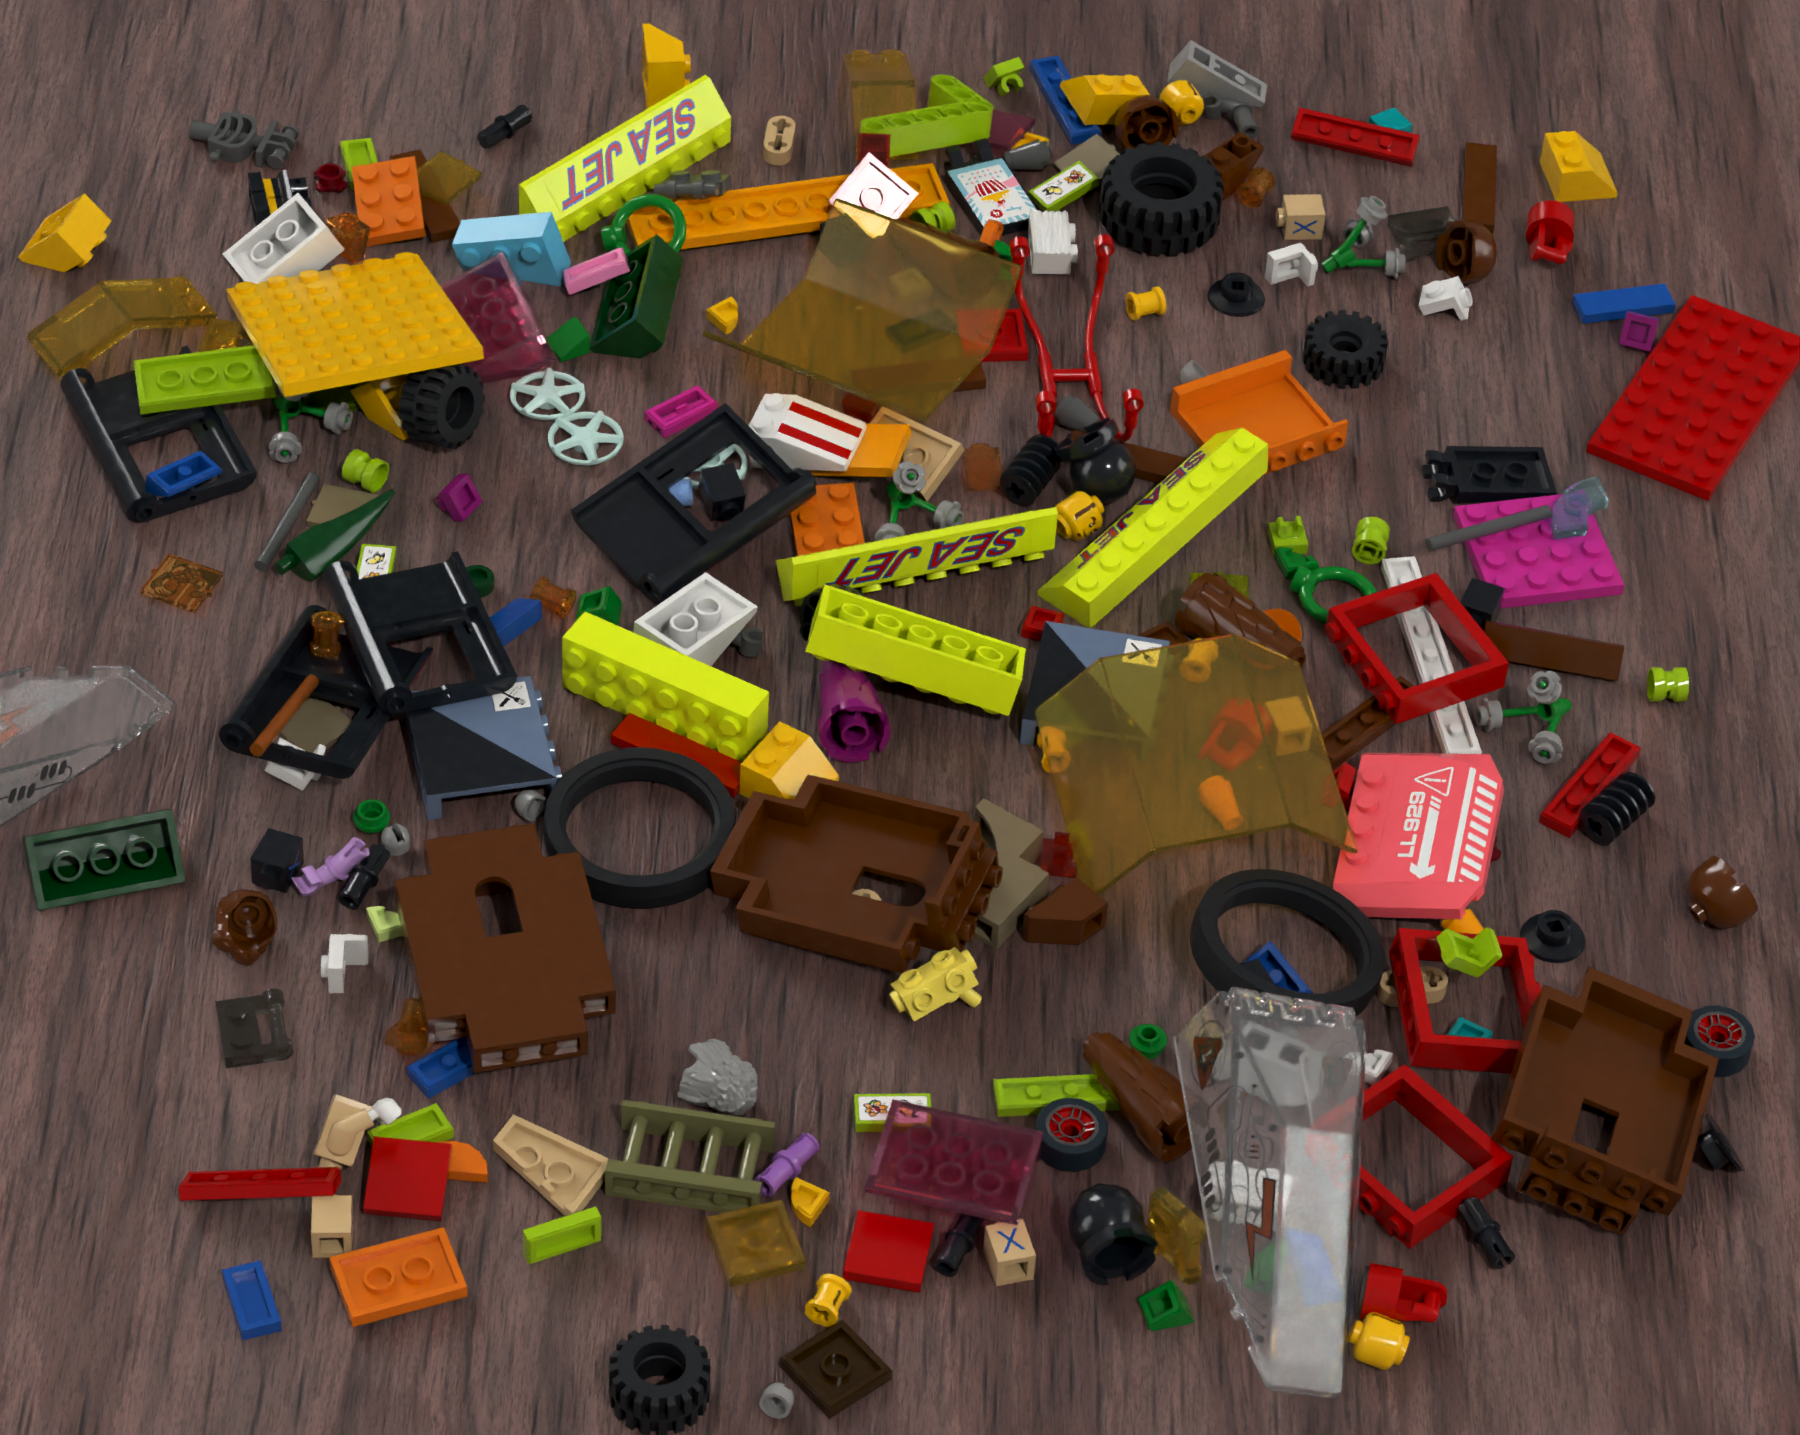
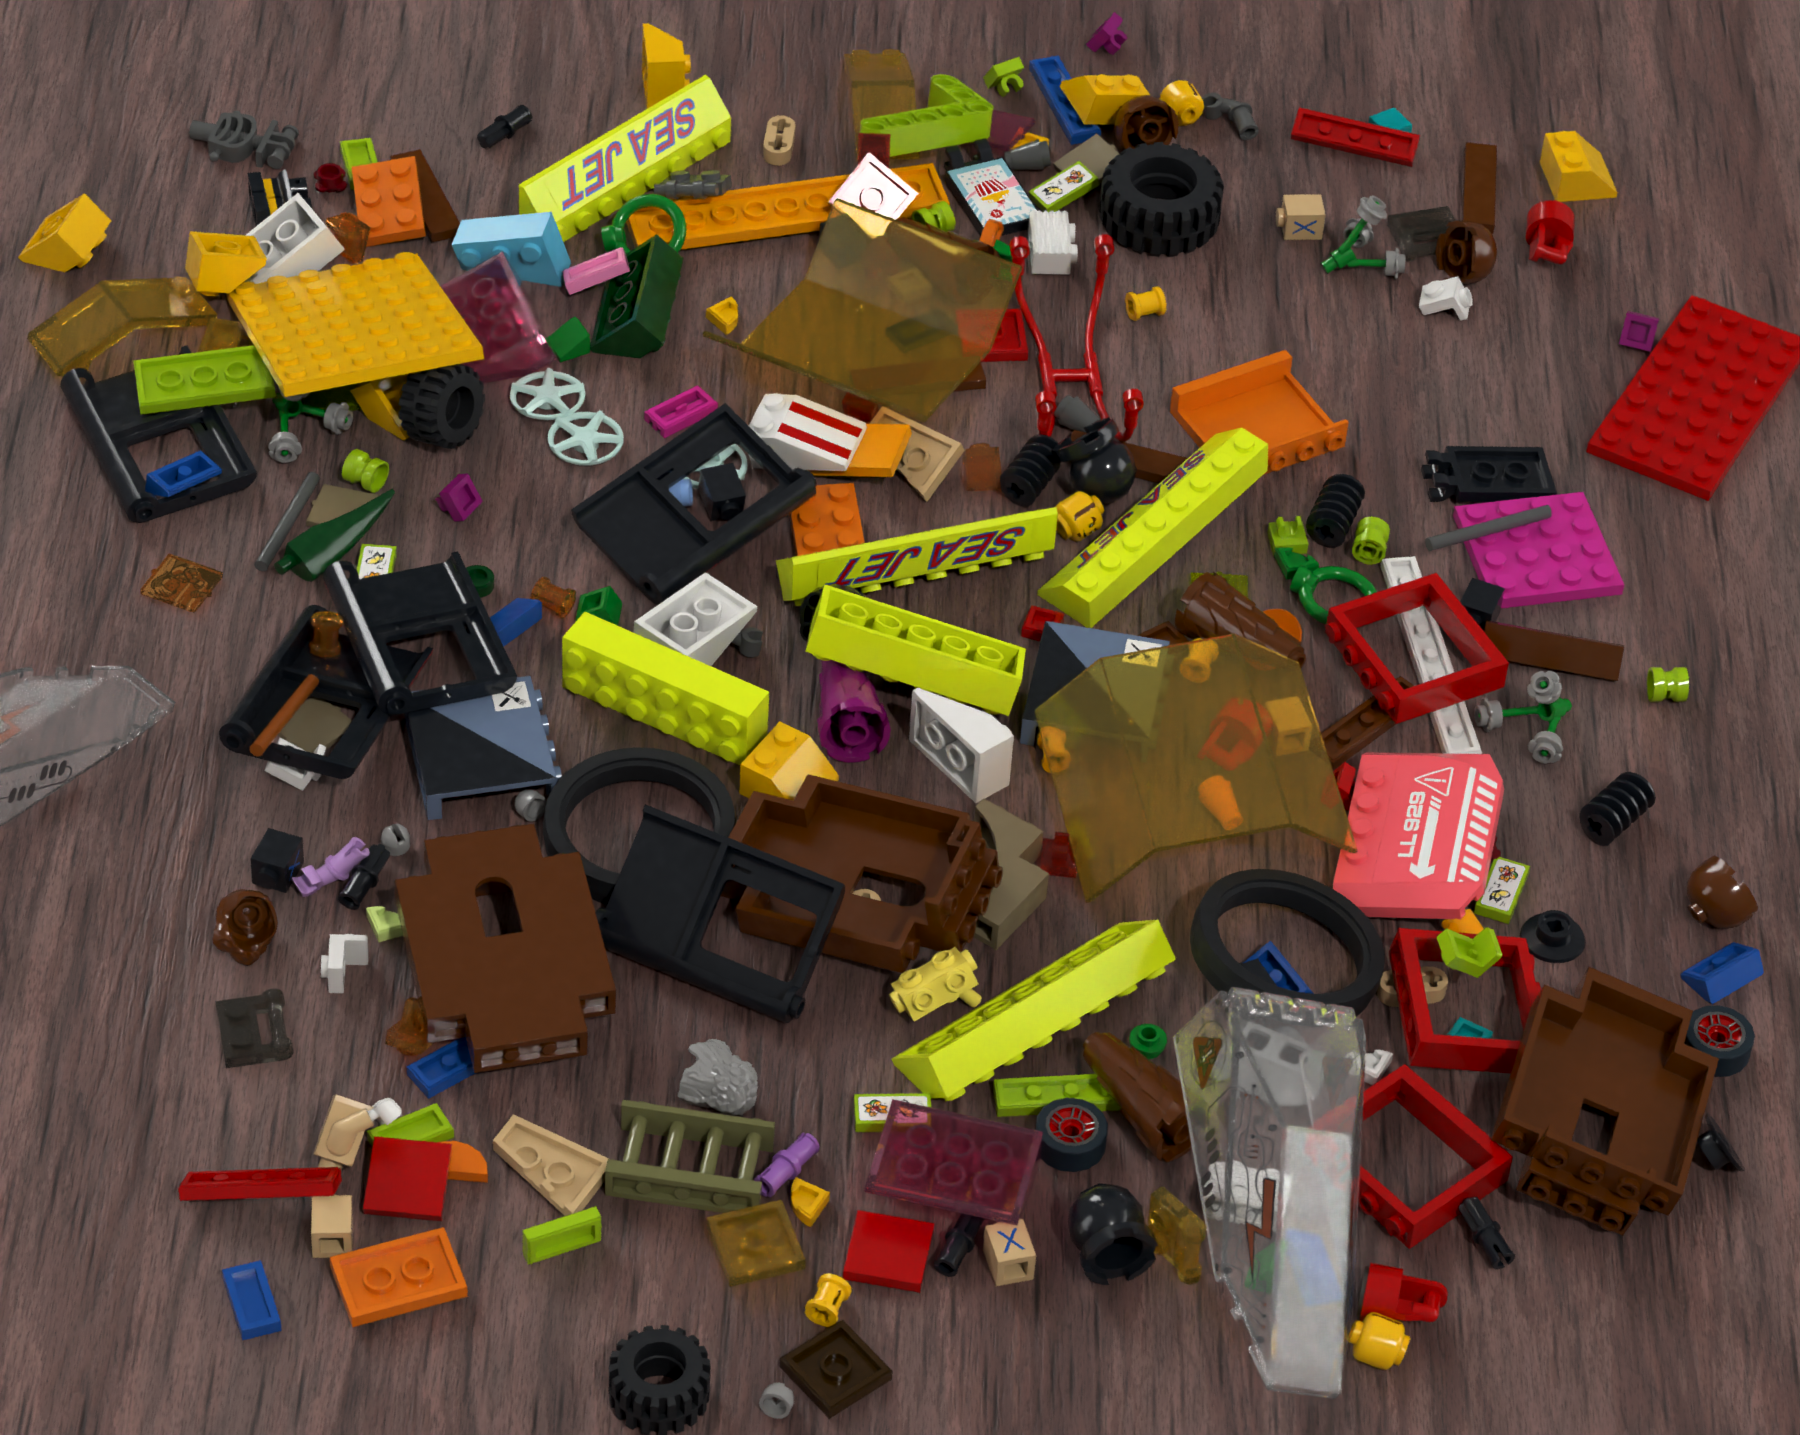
(103, 859): dark green slope -> none
(222, 261): none -> yellow slope
(371, 816): green plate -> none
(446, 177): clear yellow piece -> none
(641, 733): red tile -> none
(671, 895): none -> black piece
(907, 480): light grey plant -> none
(962, 743): none -> white slope
(1036, 1009): none -> neon yellow slope
(1066, 916): reddish brown slope -> none
(1108, 35): none -> magenta tile
(1165, 1307): green slope -> none
(1191, 372): light grey hinge -> none
(1215, 75): light grey slope -> none
(1235, 161): reddish brown slope -> none
(1236, 295): black piece -> none
(1253, 191): clear orange bush -> none
(1291, 263): white bracket -> none
(1335, 510): none -> black piece
(1342, 332): black tyre -> none
(1502, 890): none -> tile
(1575, 506): clear light blue tile -> none
(1603, 766): red tile -> none
(1615, 303): blue tile -> none
(1724, 972): none -> blue slope

